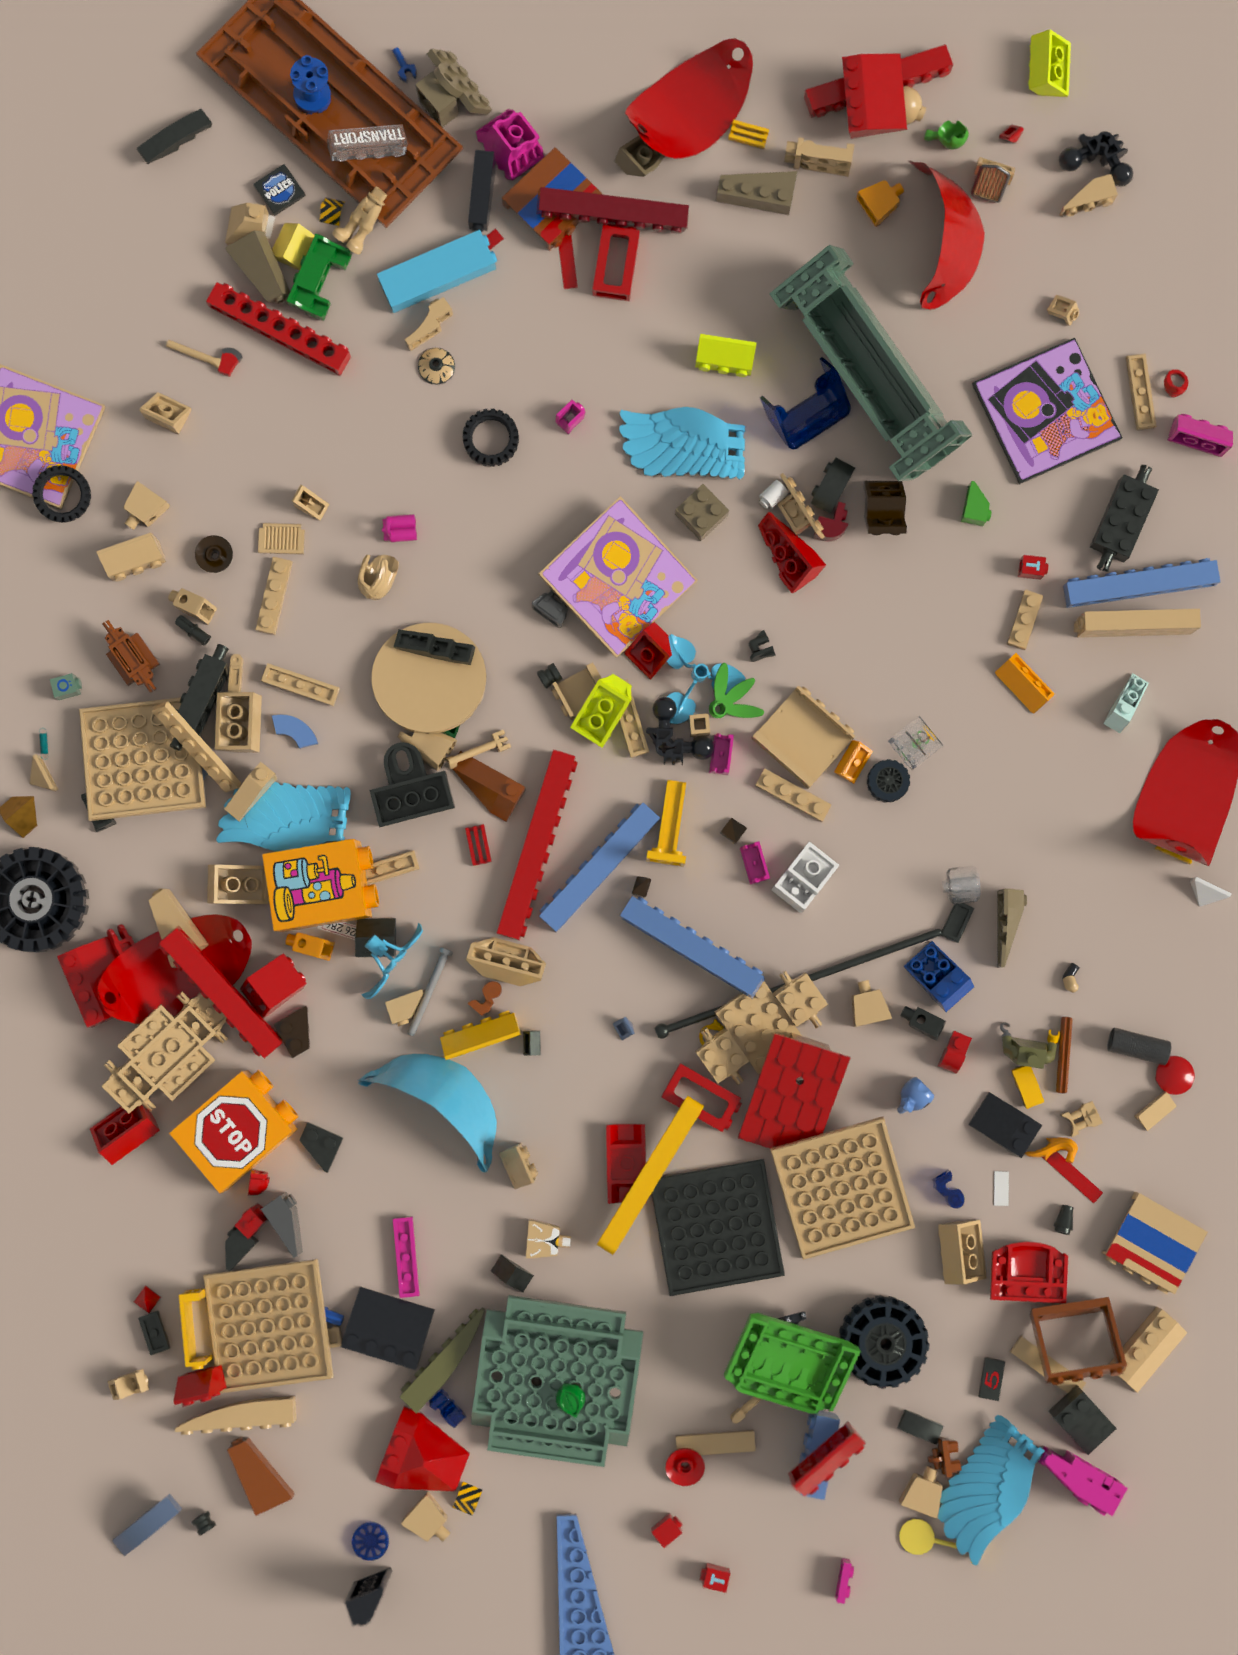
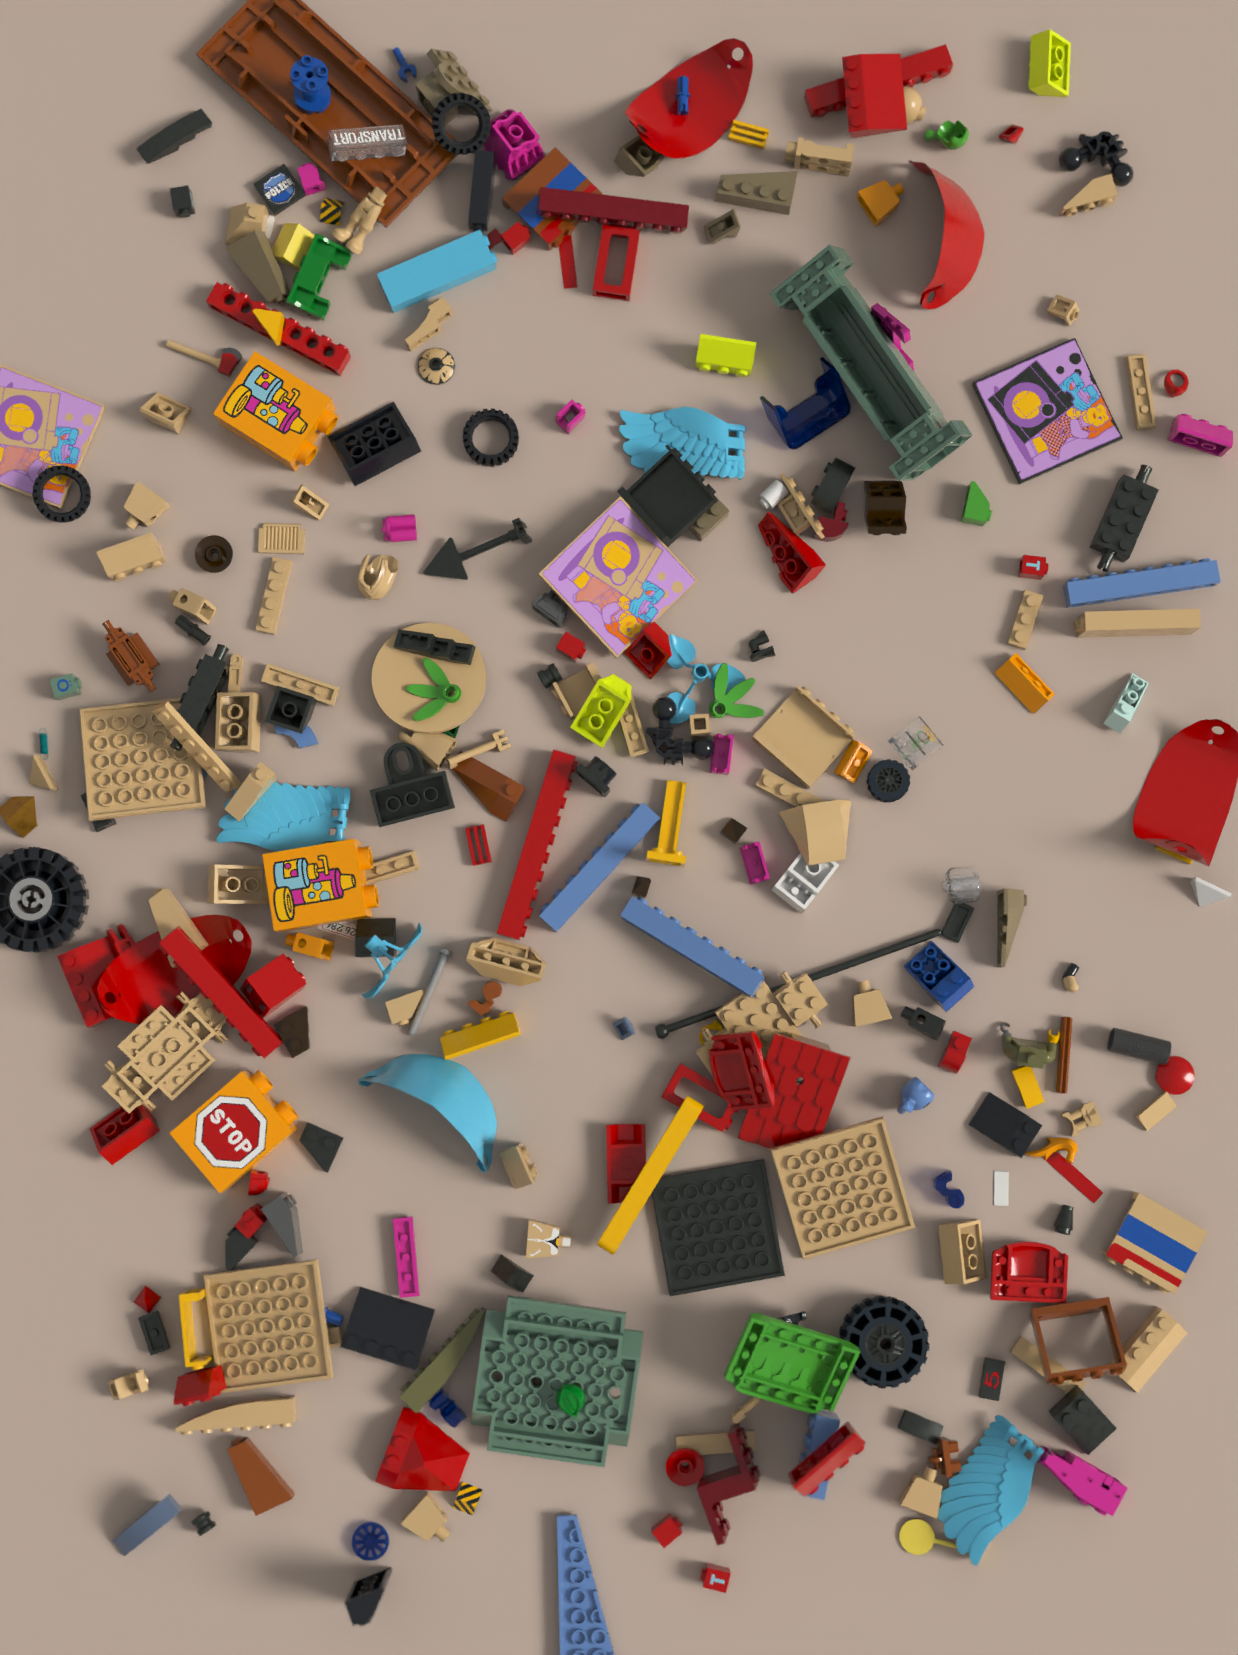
(182, 201): none -> pearl dark grey brick
(271, 322): none -> yellow slope
(276, 412): none -> light orange brick
(290, 709): none -> pearl dark grey slope
(310, 179): none -> dark pink window
(374, 443): none -> black slope
(442, 692): none -> bright green plant
(449, 562): none -> pearl dark grey piece
(483, 118): none -> black tyre
(516, 237): none -> red brick
(531, 1043): pearl dark grey piece -> none
(571, 647): none -> red brick
(597, 775): none -> pearl dark grey piece
(669, 497): none -> pearl dark grey panel
(682, 95): none -> blue axle
(722, 227): none -> dark tan slope
(728, 1483): none -> dark red bracket
(741, 1071): none -> red slope
(819, 830): none -> tan wedge
(846, 1572): dark pink plate -> none
(894, 328): none -> dark pink wing
(991, 179): tan piece -> none

